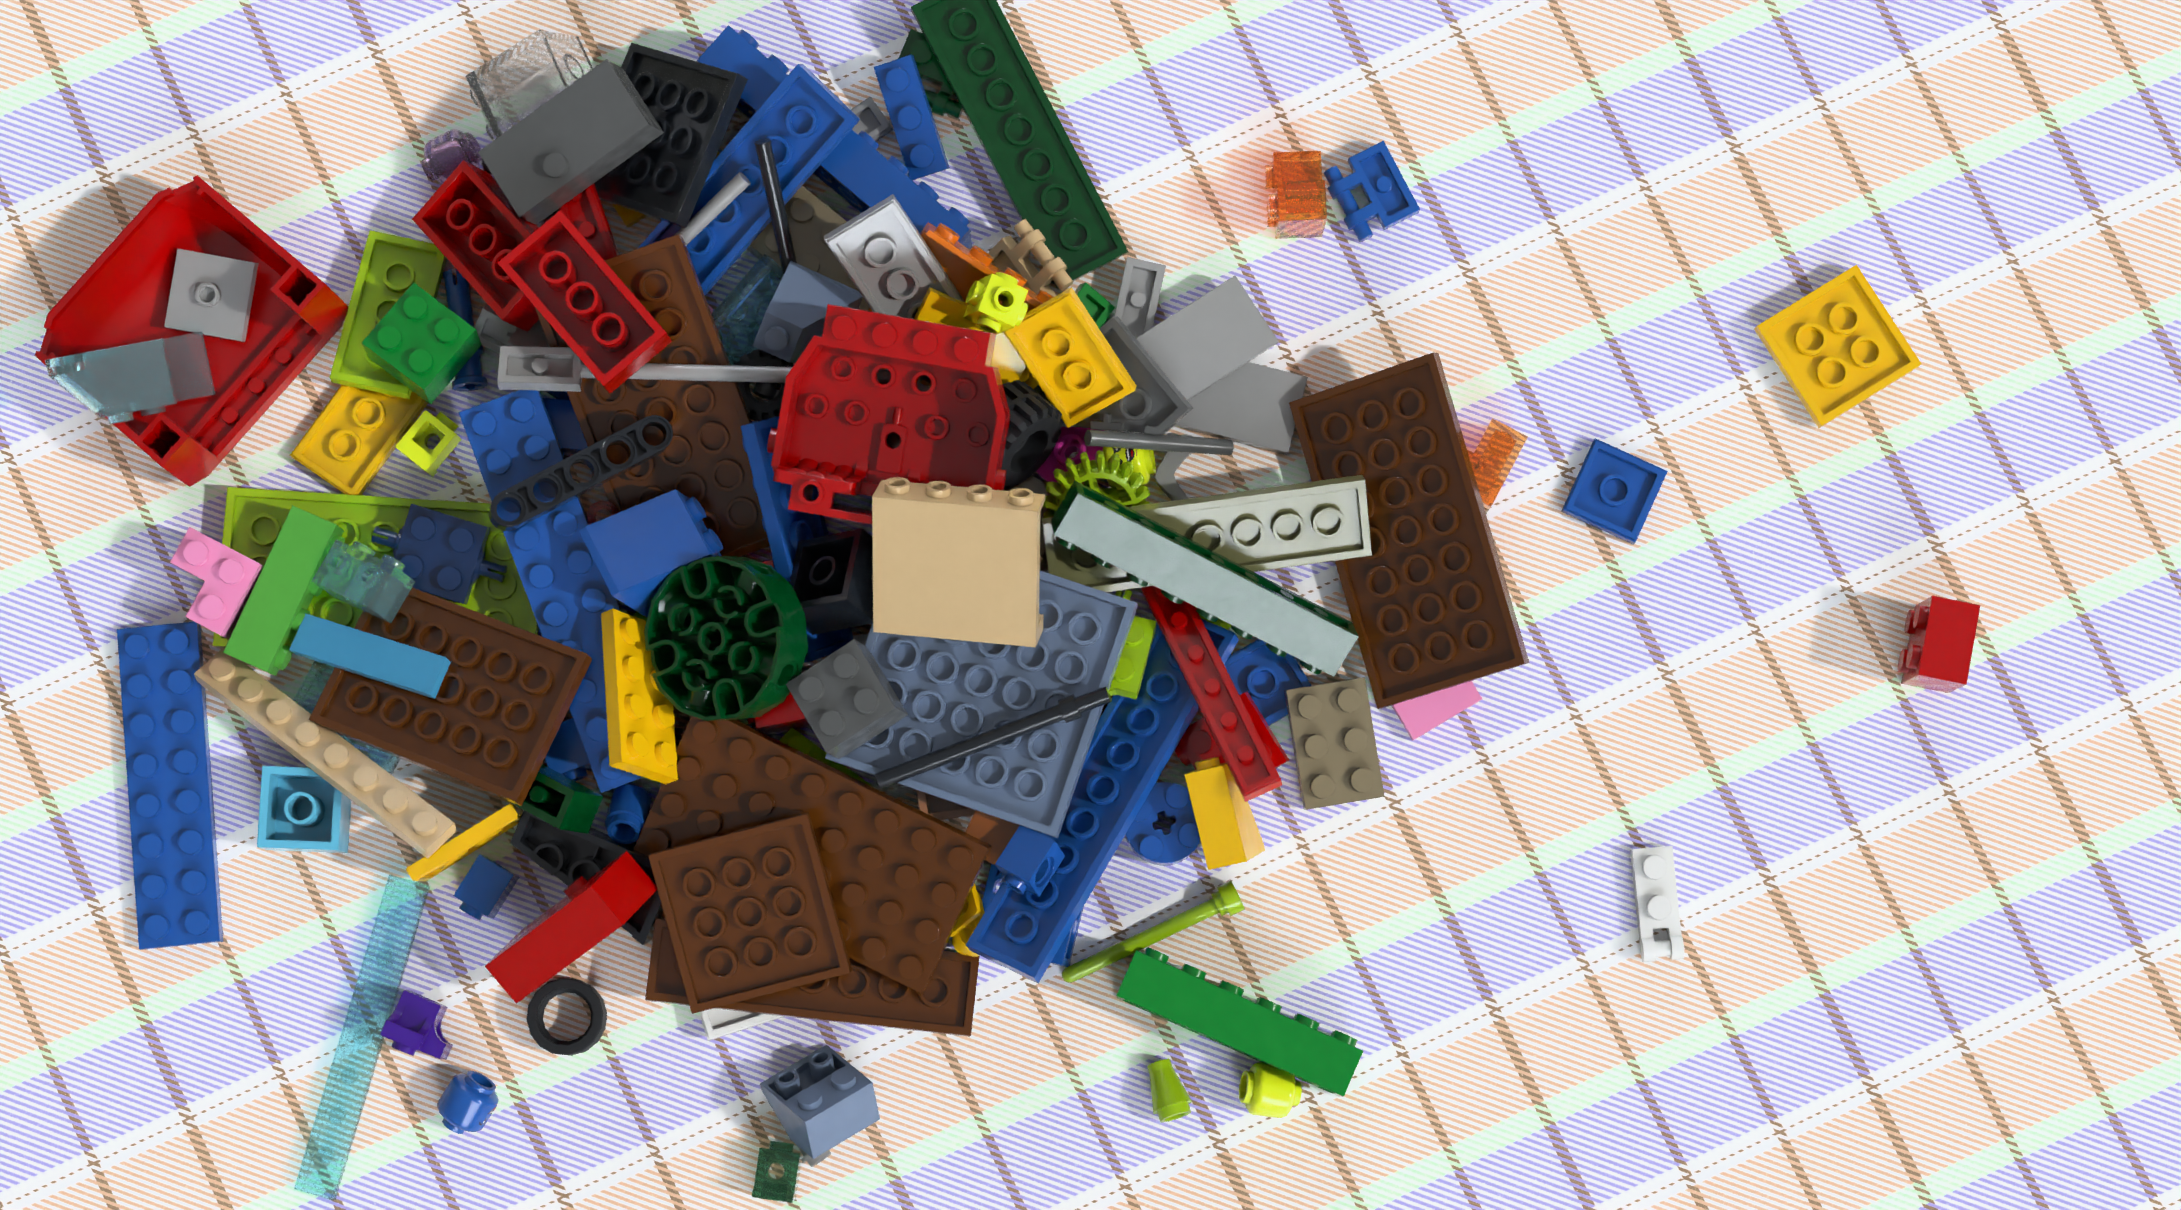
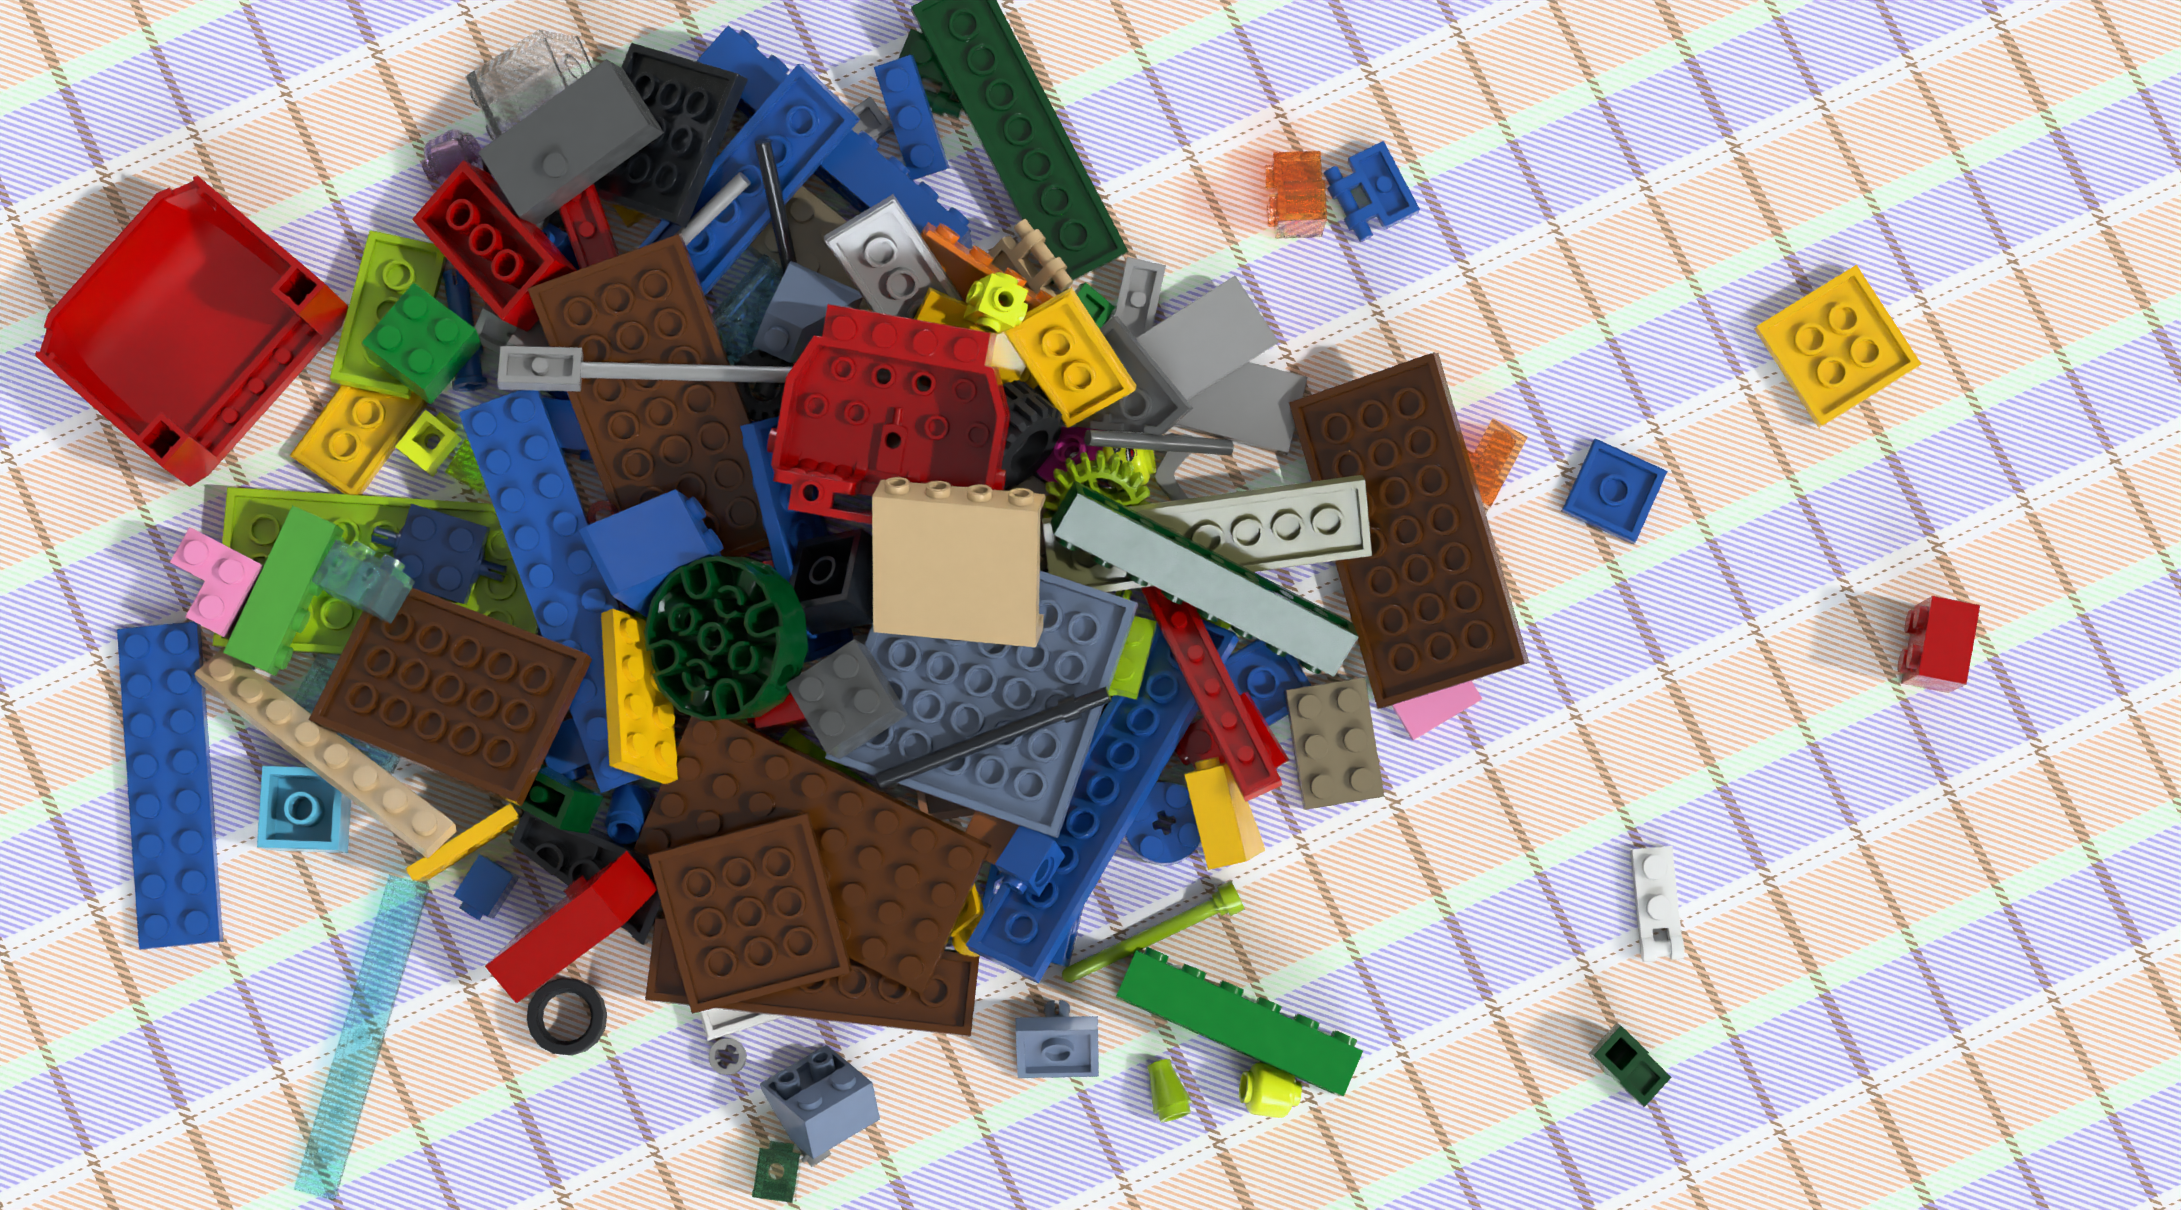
(136, 376): clear light blue windscreen -> none
(211, 295): light grey plate -> none
(370, 655): dark azure tile -> none
(417, 1026): dark purple brick -> none
(465, 468): none -> clear neon green plate
(468, 1102): blue head -> none
(585, 301): red brick -> none
(592, 456): black beam -> none
(732, 1068): none -> light grey bush
(1057, 1044): none -> sand blue tile
(1629, 1065): none -> dark green brick

